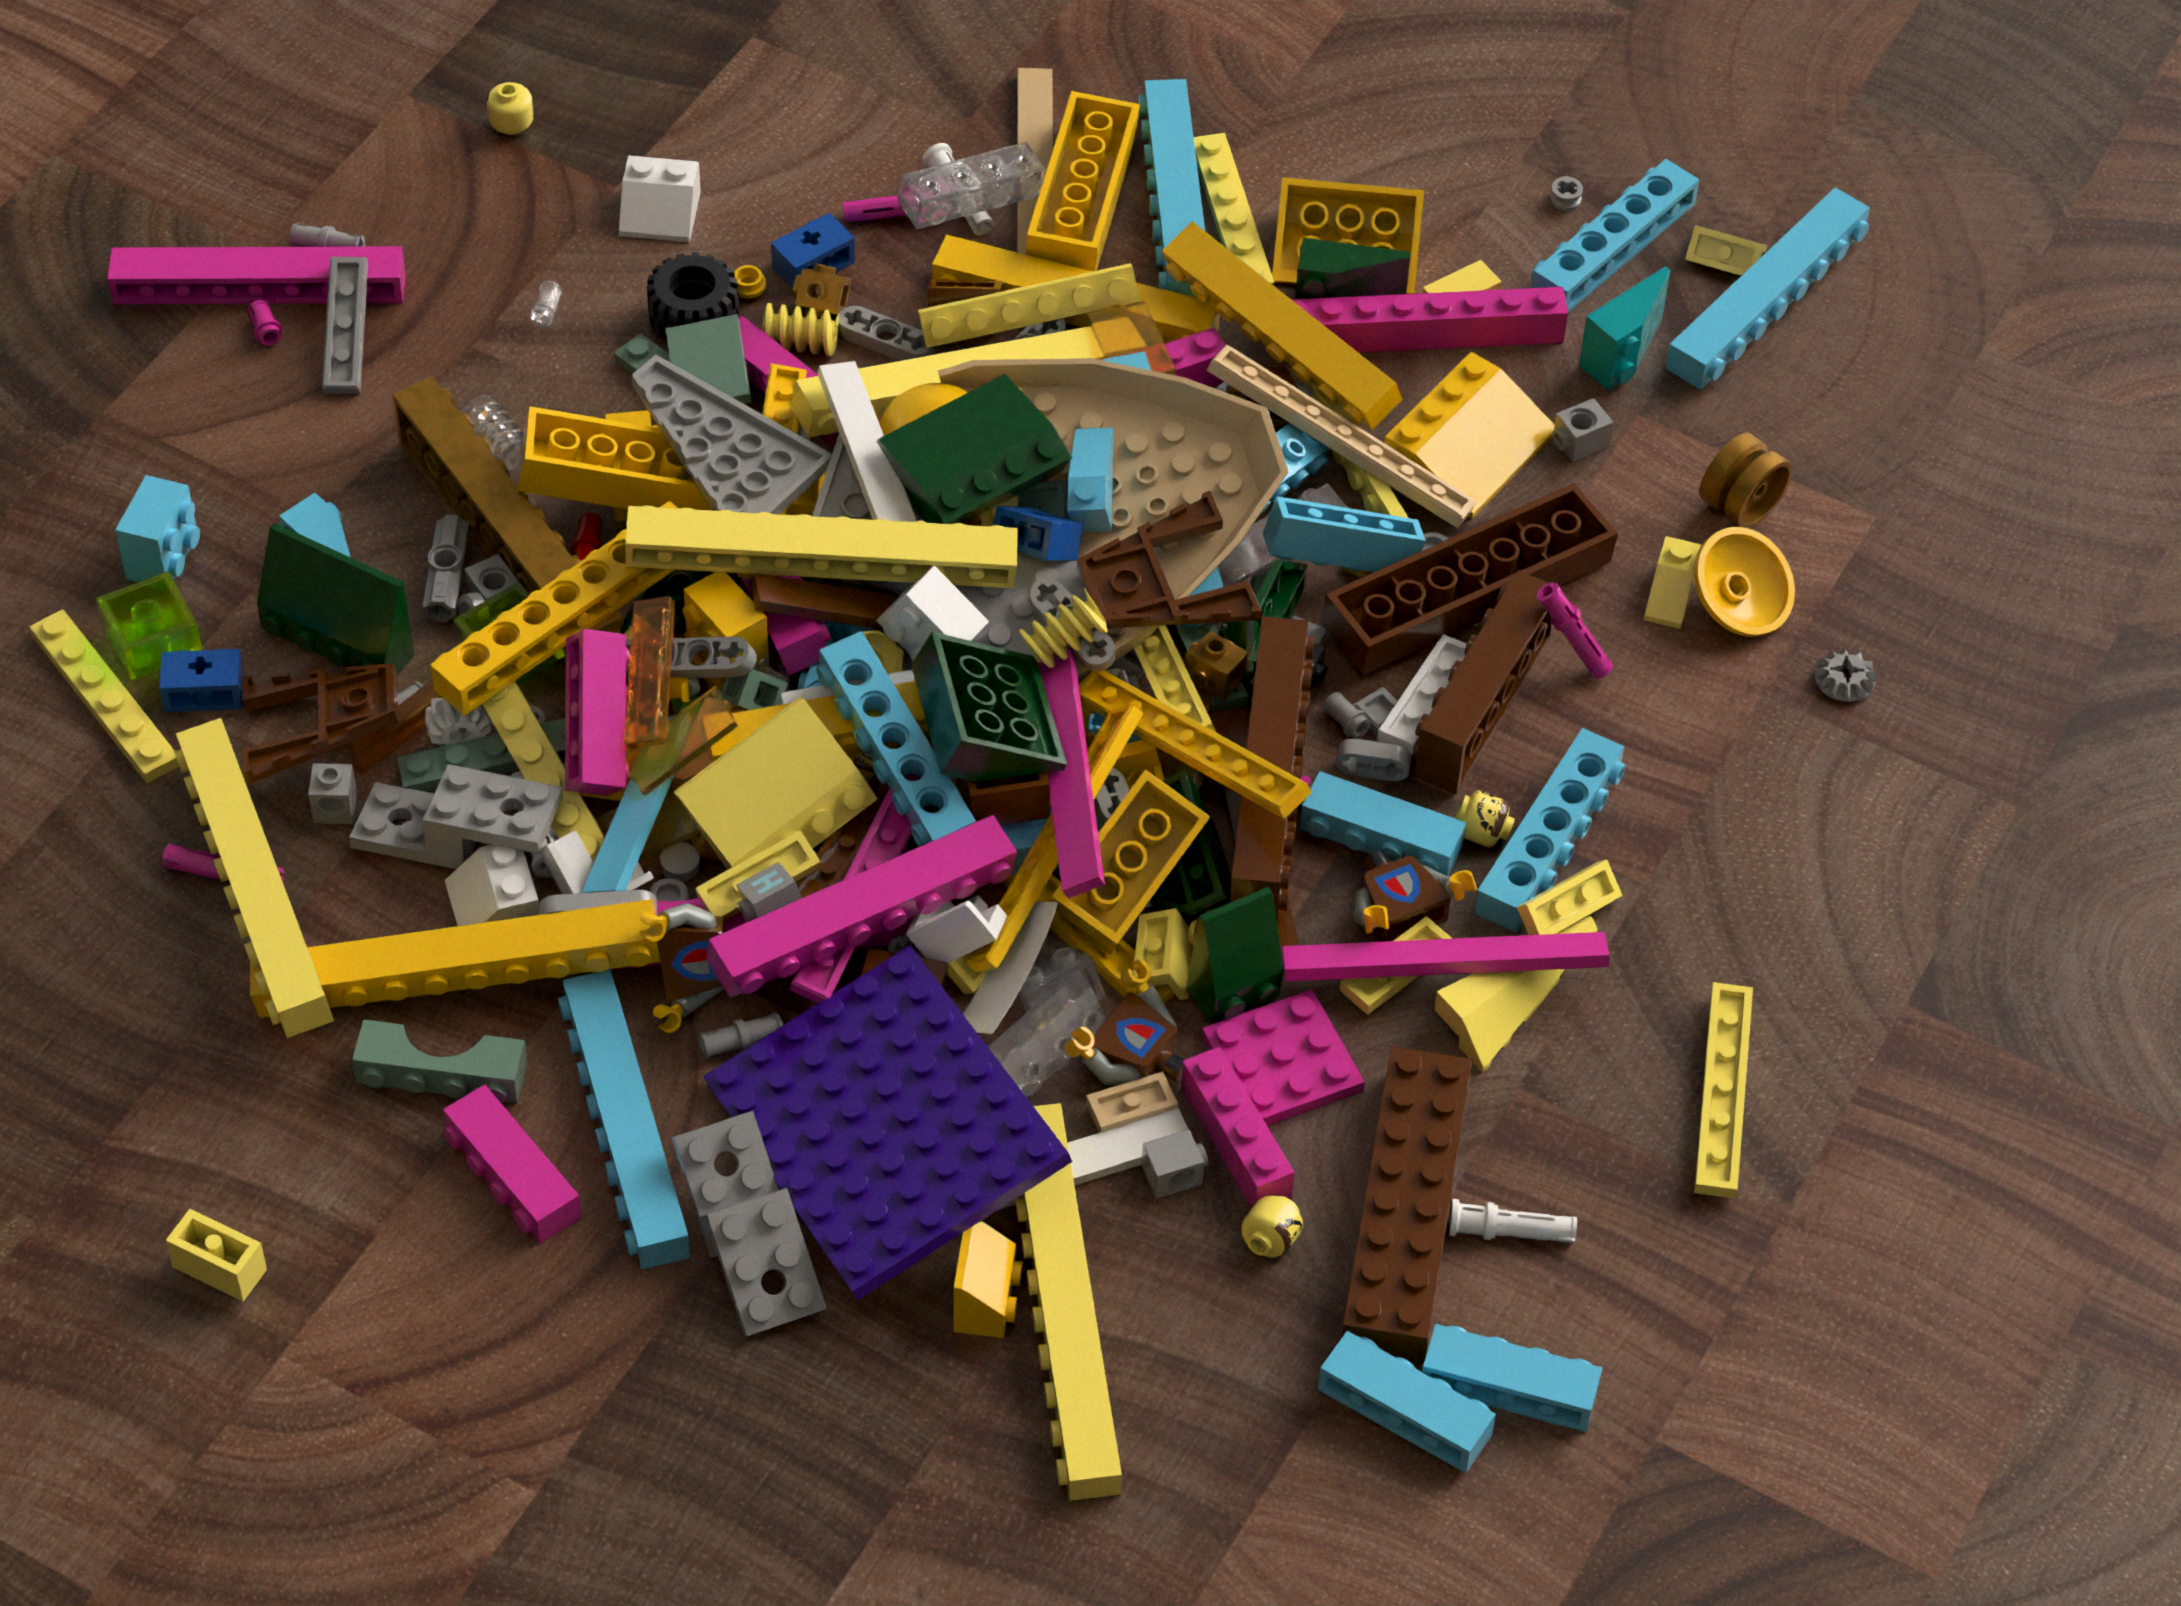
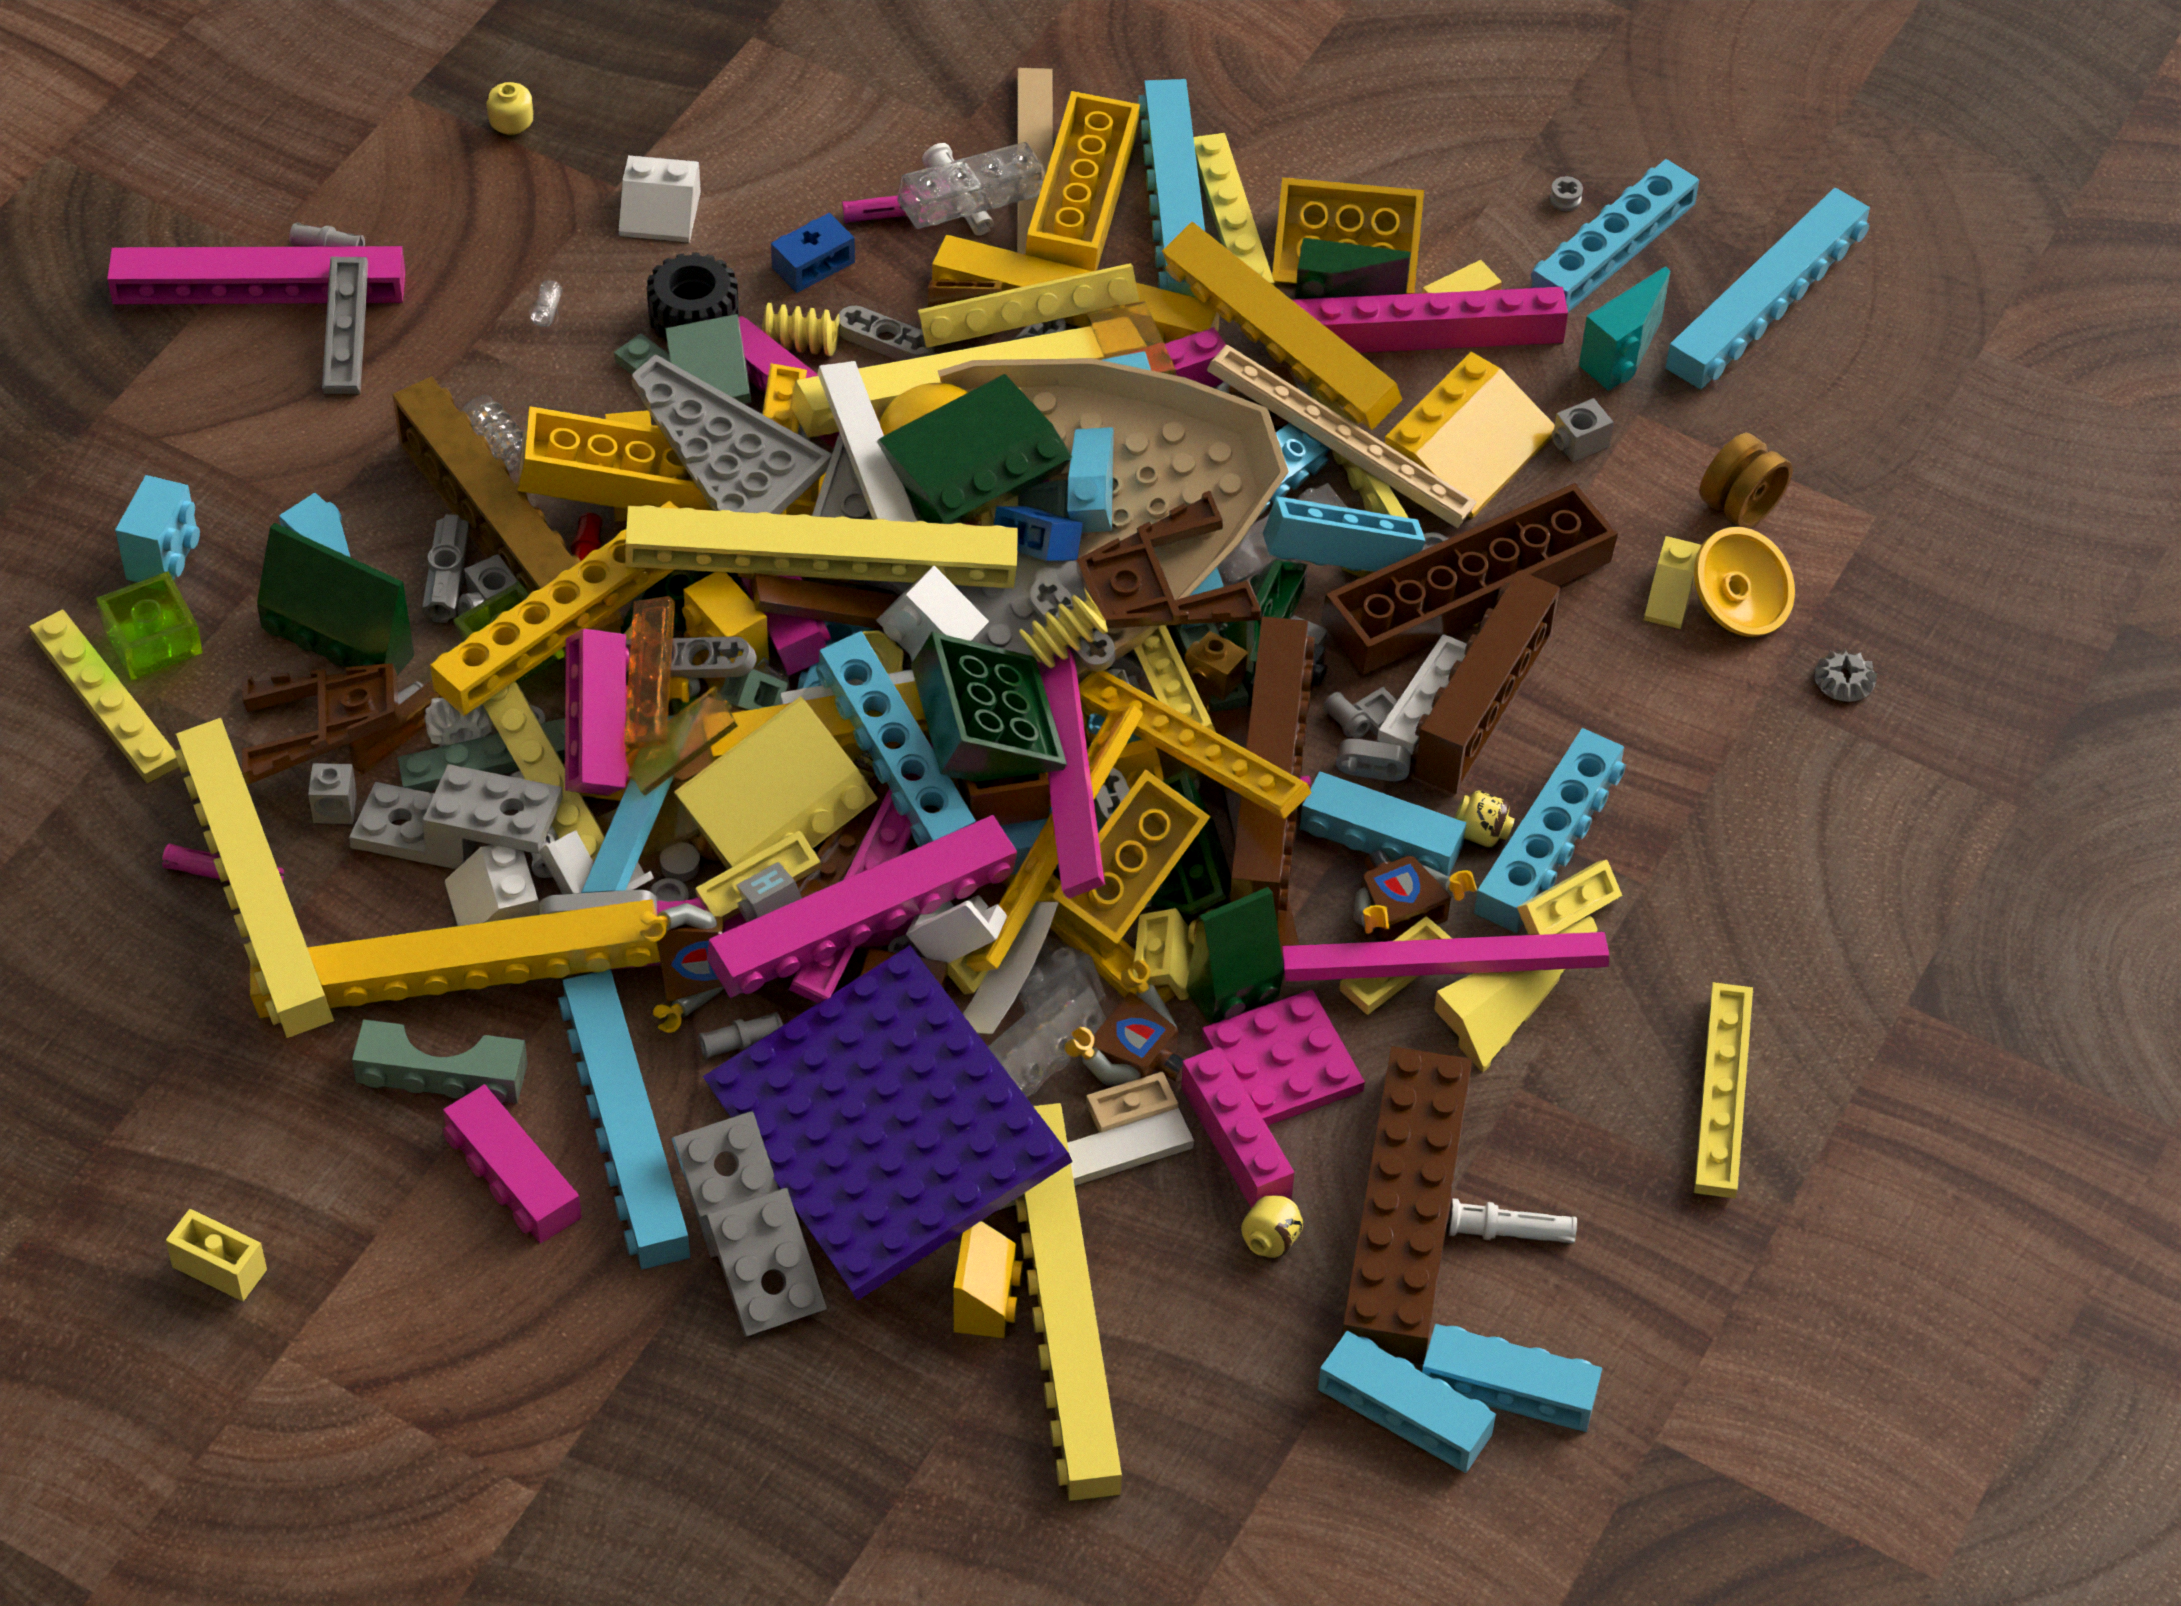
(201, 680): blue brick -> none
(265, 327): dark pink pin -> none
(750, 281): yellow plate -> none
(833, 290): pearl gold brick -> none
(1174, 1163): light grey brick -> none
(1567, 619): dark pink pin -> none
(1723, 250): light yellow panel -> none

